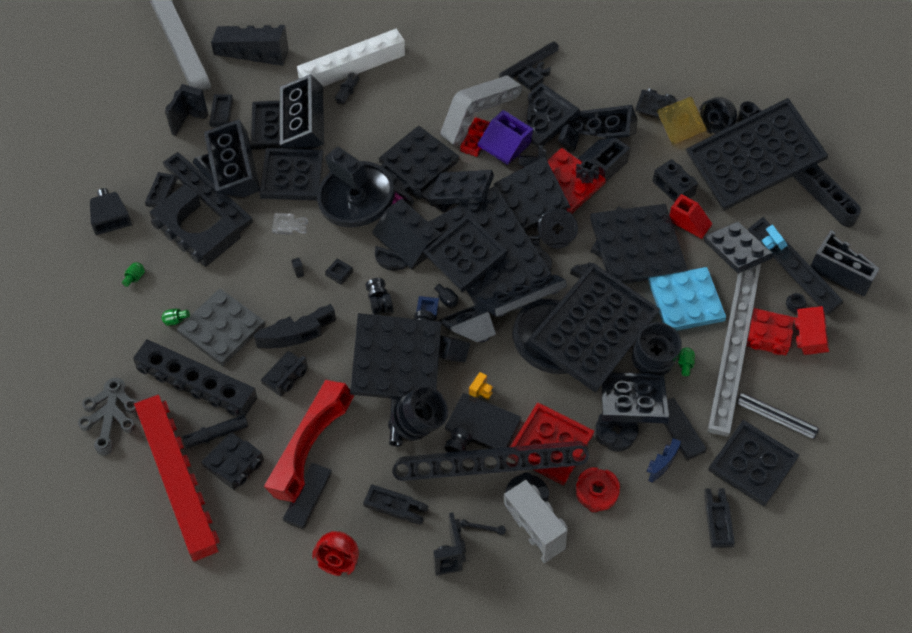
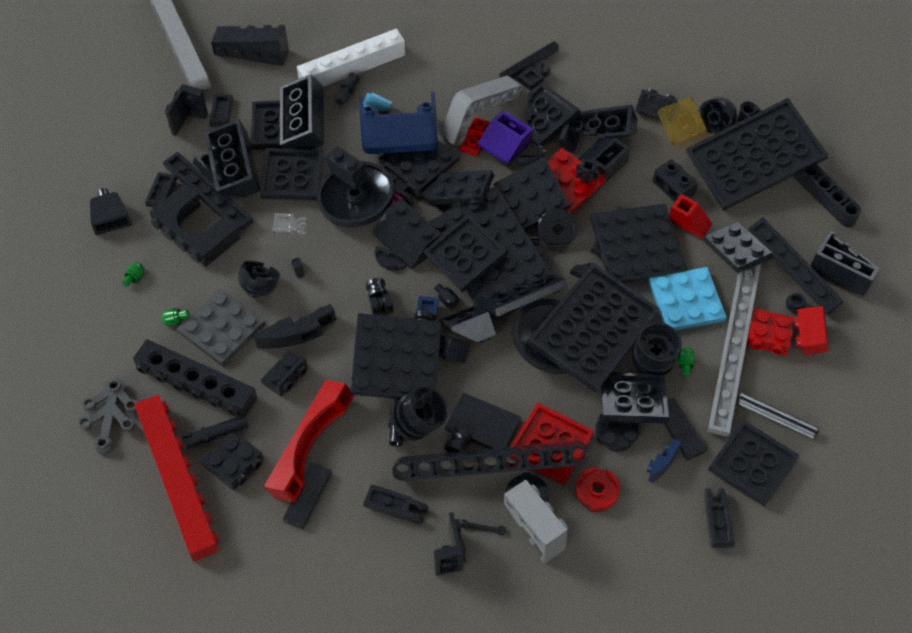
(257, 279): none -> black cylinder
(336, 553): red cylinder -> none
(339, 271): black tile -> none
(377, 102): none -> medium azure cone
(399, 131): none -> dark blue windscreen
(480, 387): light orange tile -> none
(773, 239): medium azure tile -> none

